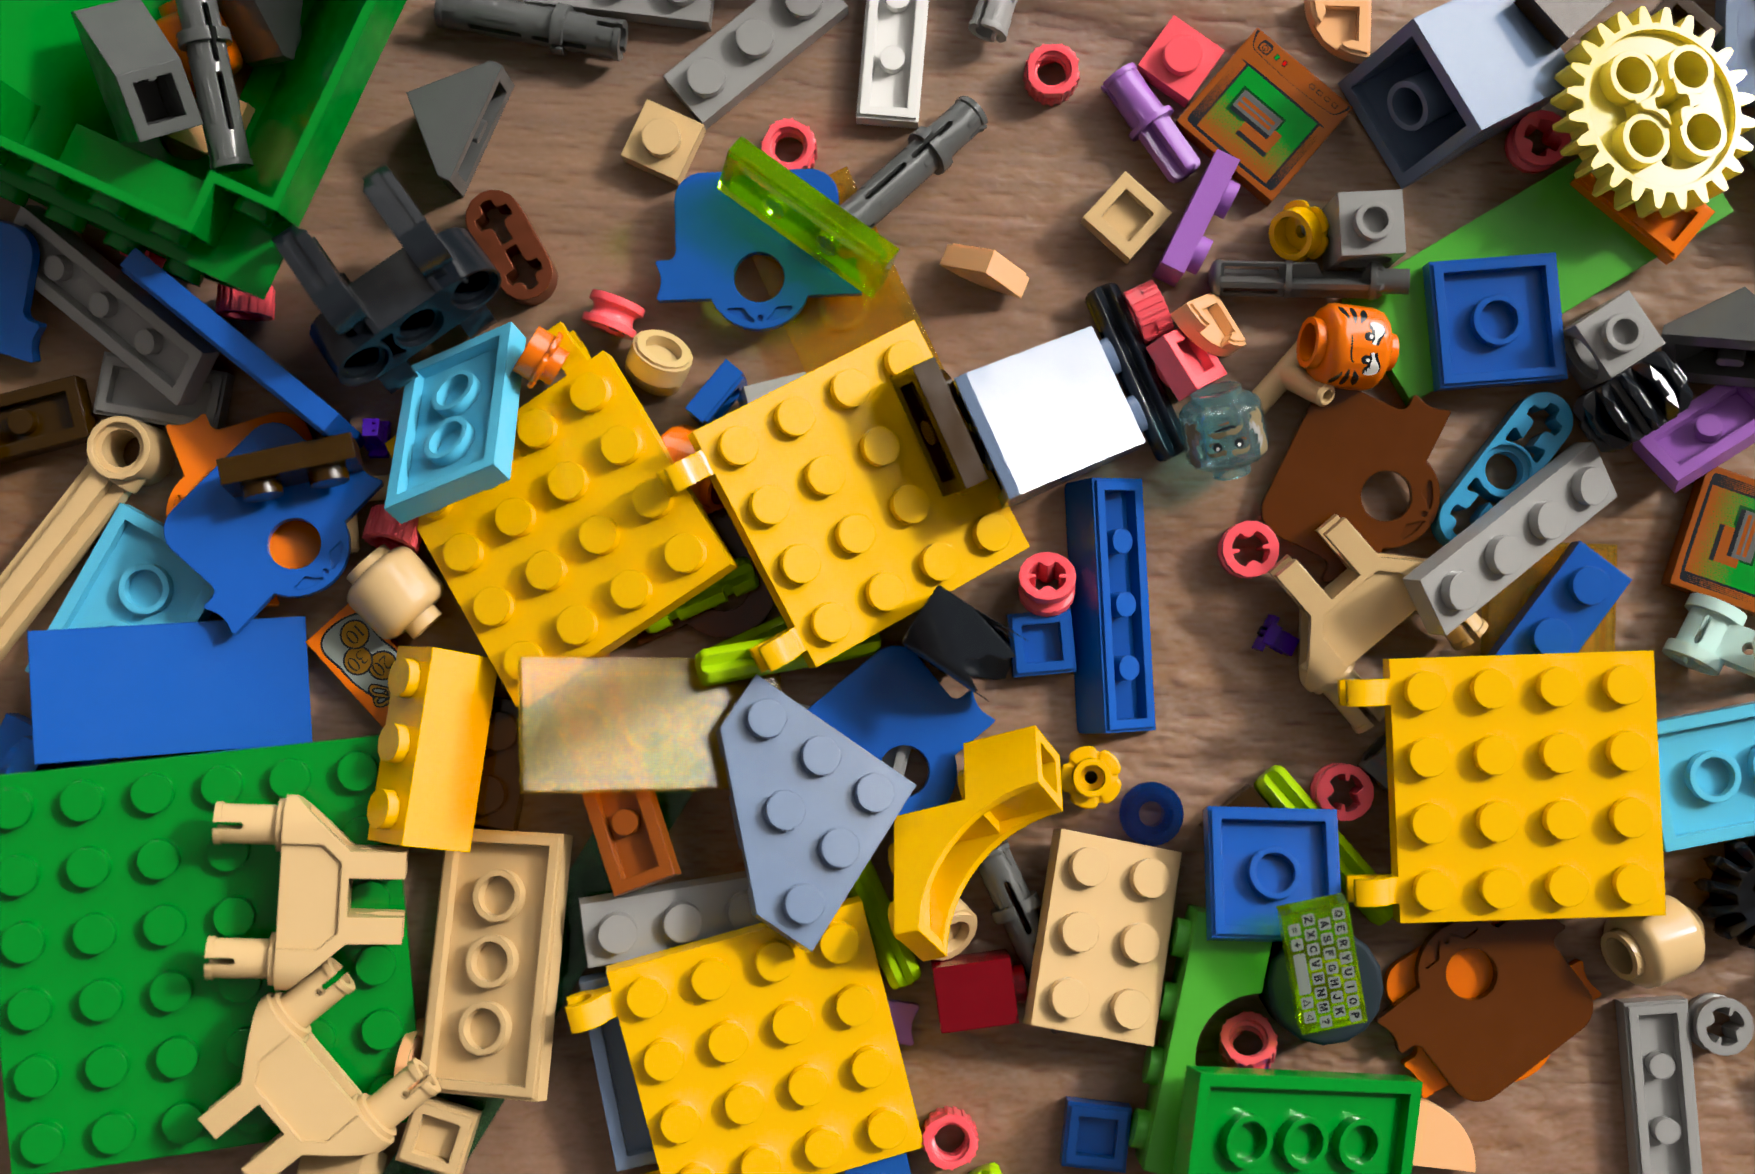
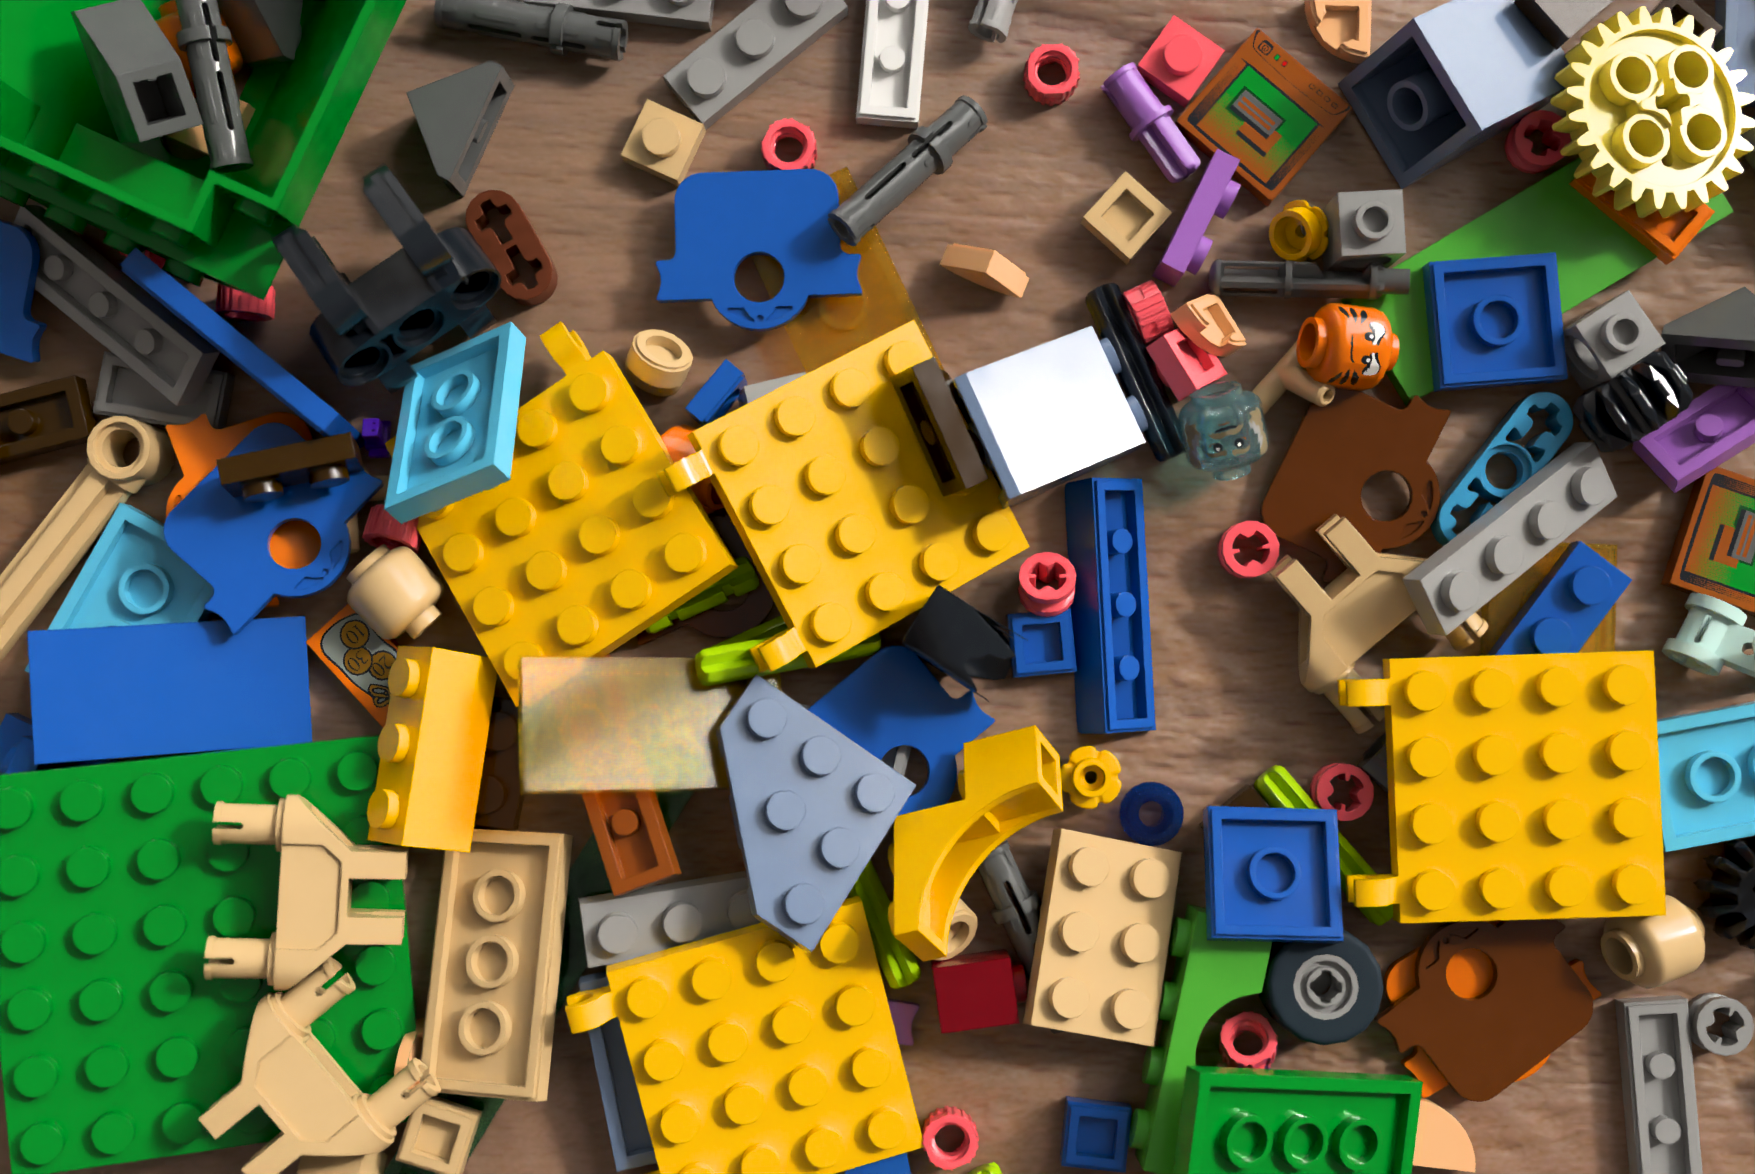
(541, 358): orange plate -> none
(613, 314): coral bush -> none
(806, 217): clear neon green tile -> none
(1274, 637): dark purple piece -> none
(1322, 963): tile -> none

